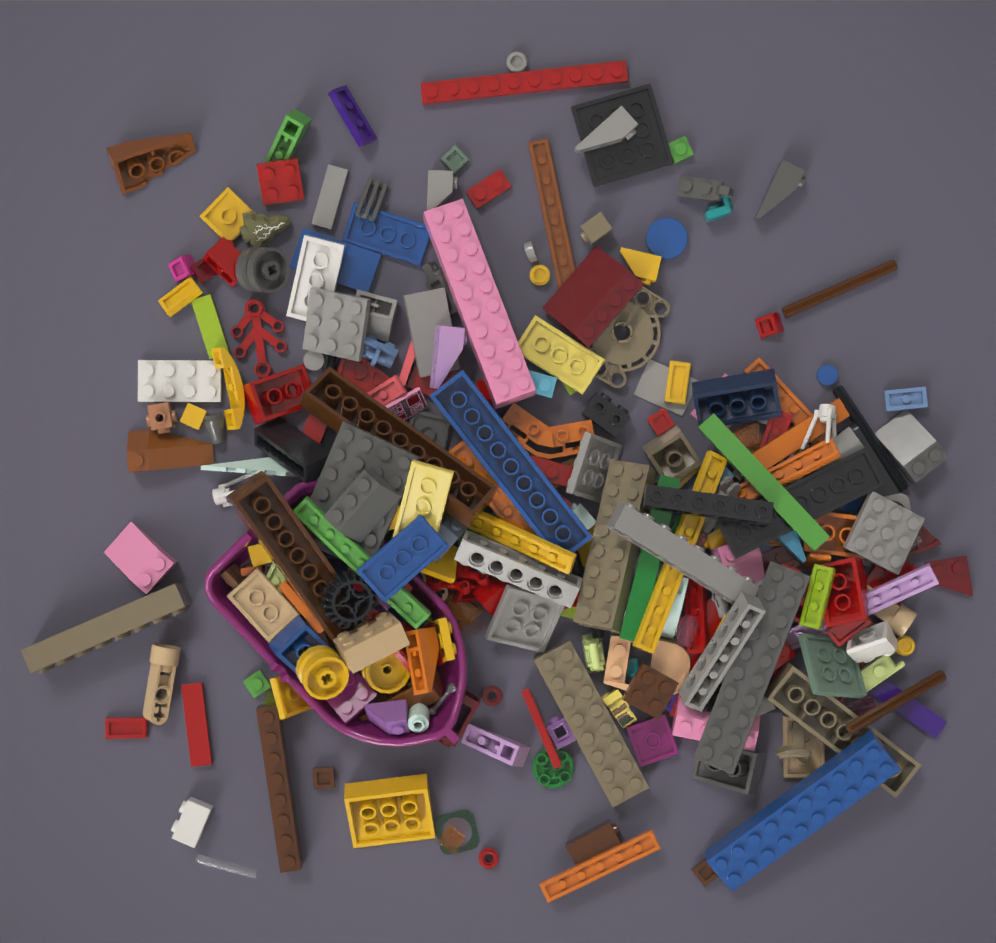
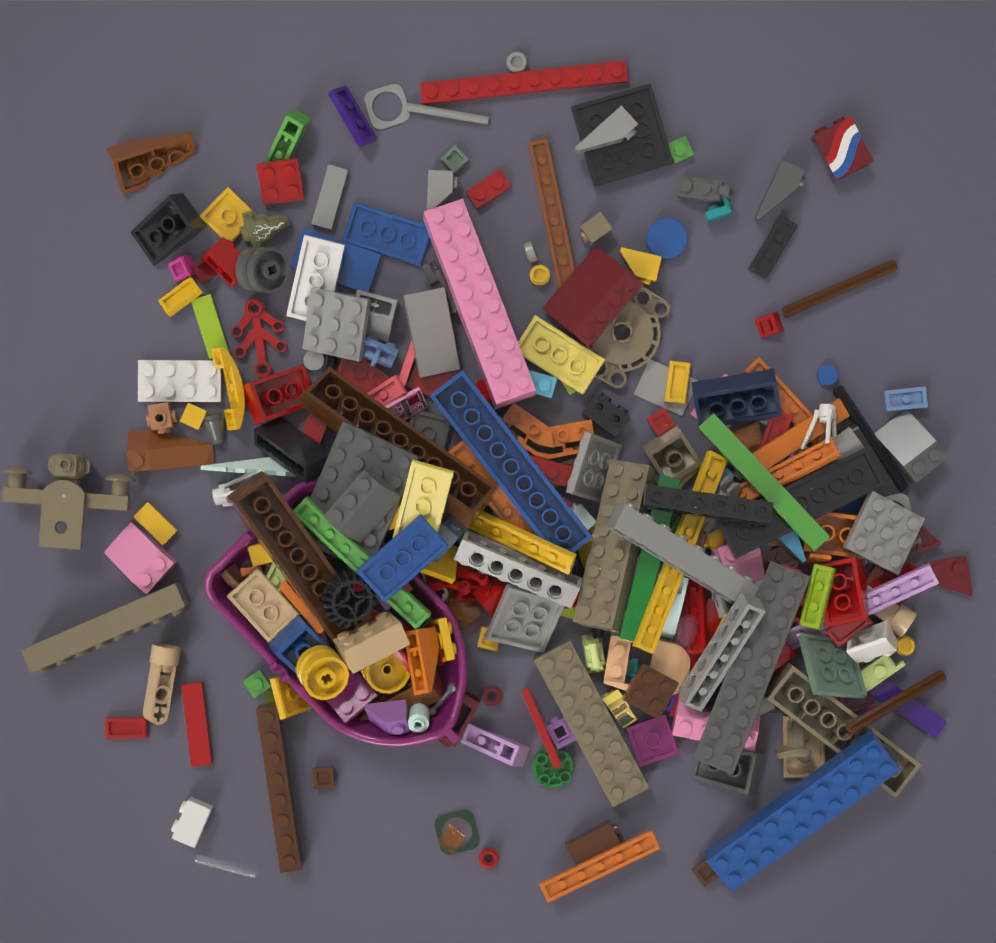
(65, 498): none -> dark tan piece
(155, 523): none -> yellow tile
(168, 228): none -> black slope
(370, 182): dark grey tile -> none
(371, 95): none -> light grey piece
(389, 810): yellow slope -> none
(447, 113): none -> light grey bar
(447, 348): lavender slope -> none
(486, 644): none -> yellow tile
(773, 247): none -> black tile
(842, 148): none -> panel

